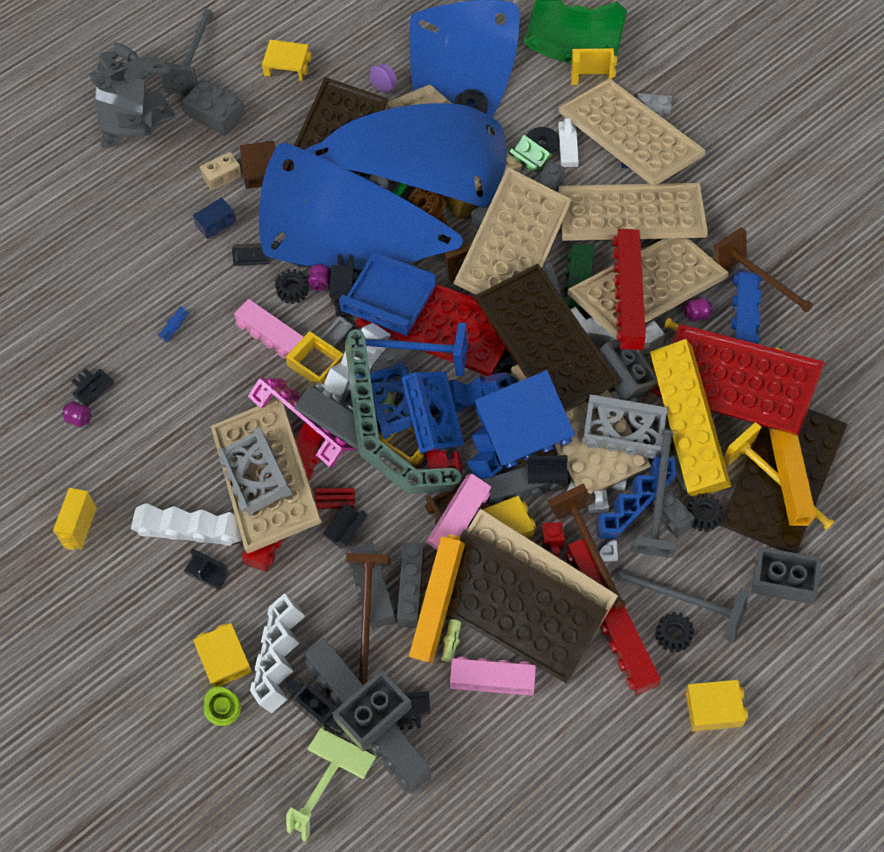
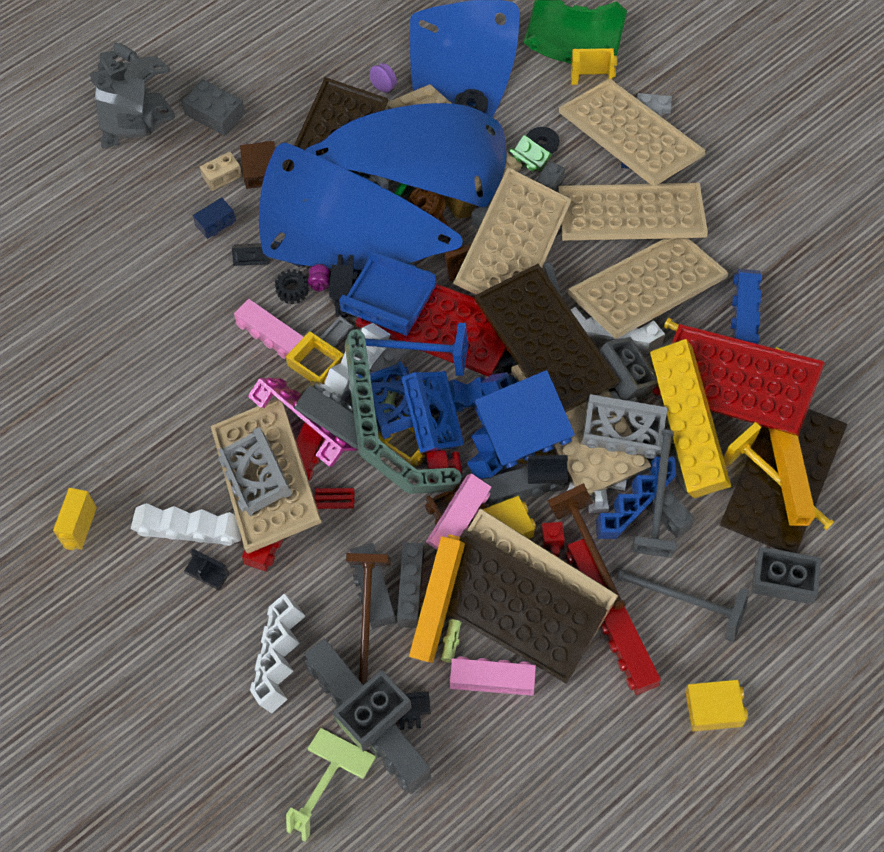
(76, 414): magenta piece -> none
(91, 386): black hinge -> none
(173, 324): blue pin -> none
(183, 77): dark grey tile -> none
(221, 706): lime piece -> none
(222, 655): yellow brick -> none
(286, 56): yellow panel -> none
(314, 706): black hinge -> none
(344, 525): black panel -> none
(568, 143): white hinge -> none
(578, 271): dark green brick -> none
(609, 552): white tile -> none
(630, 289): red brick -> none
(683, 624): black tyre -> none
(698, 309): magenta piece -> none
(713, 505): black tyre -> none
(734, 250): reddish brown tile -> none

